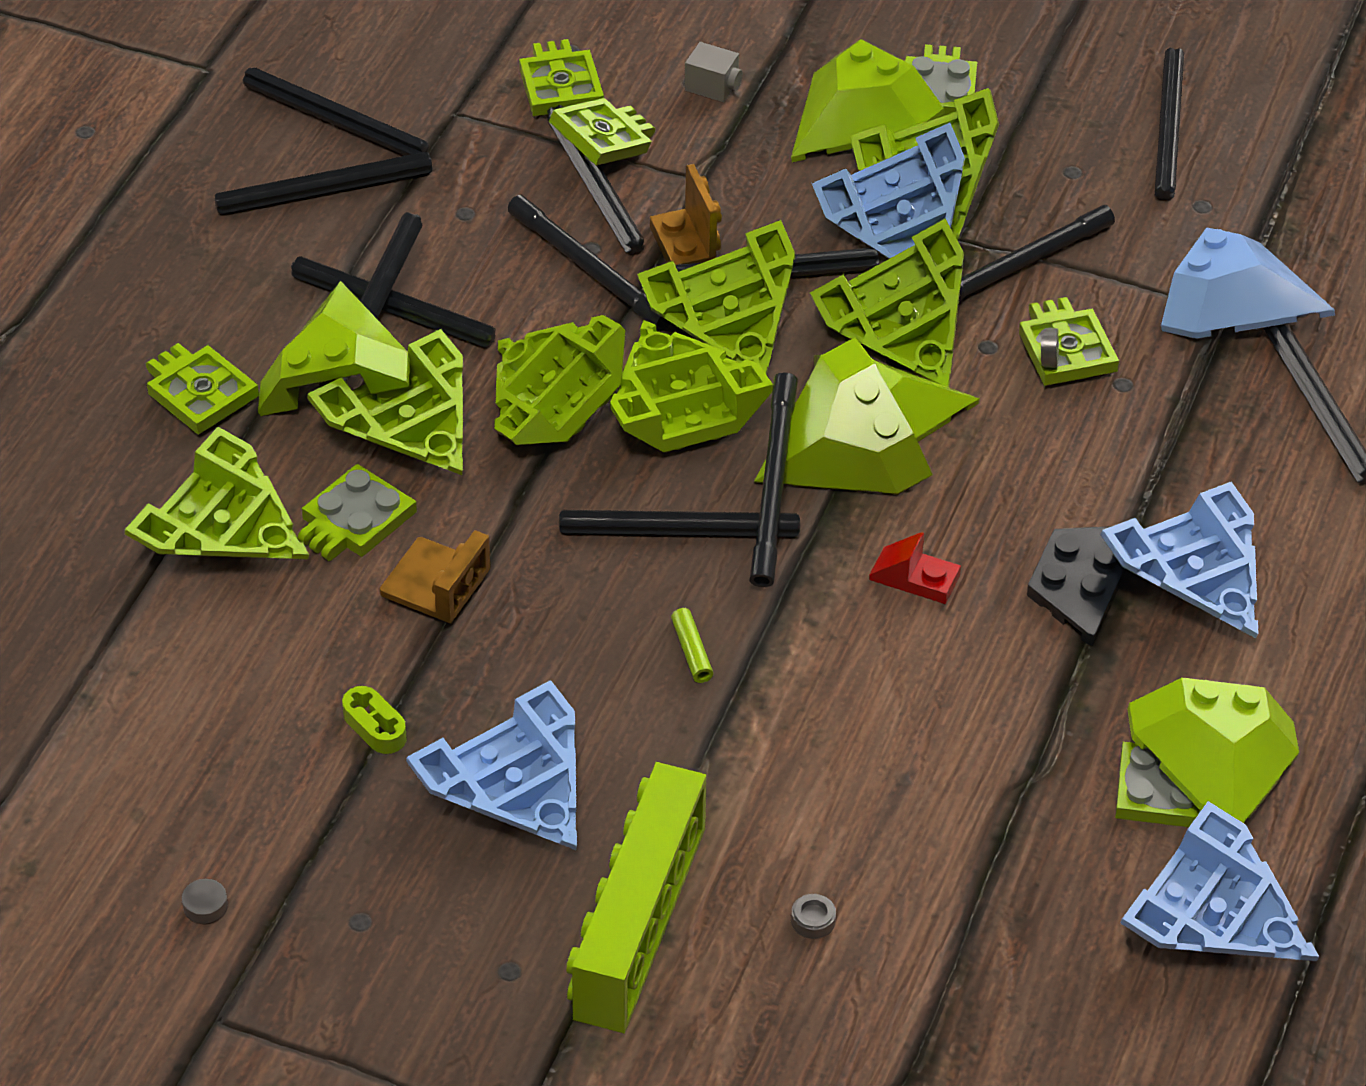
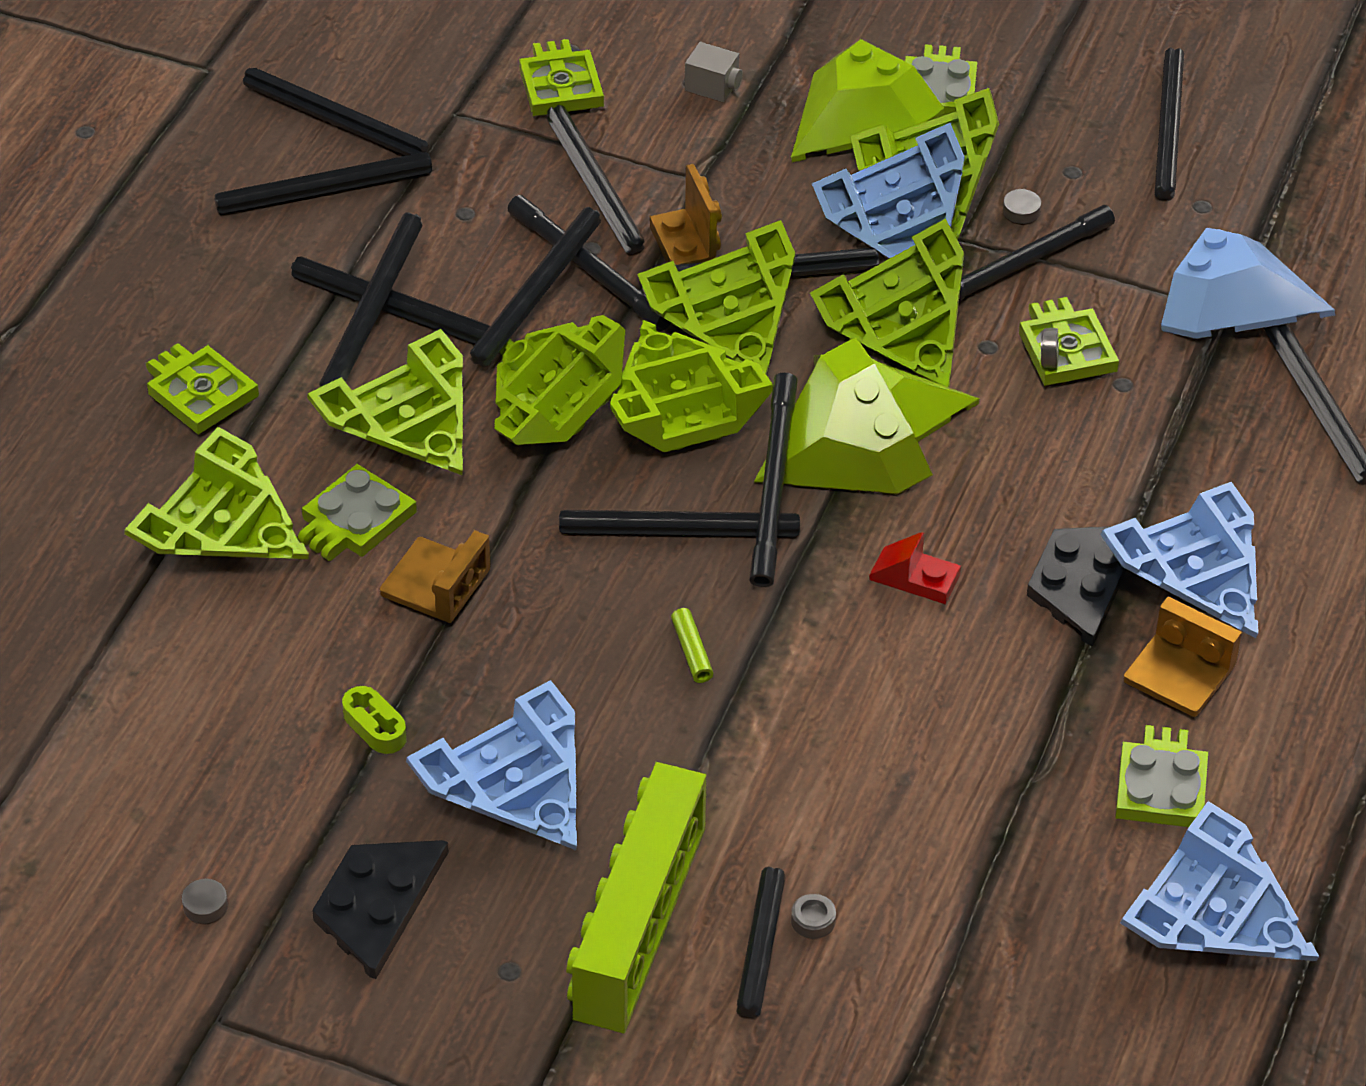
(335, 344): lime wedge -> none
(377, 896): none -> black wing
(535, 287): none -> black axle
(603, 131): lime piece -> none
(760, 942): none -> black axle
(1021, 206): none -> flat silver tile
(1185, 658): none -> pearl gold bracket
(1216, 741): lime wedge -> none

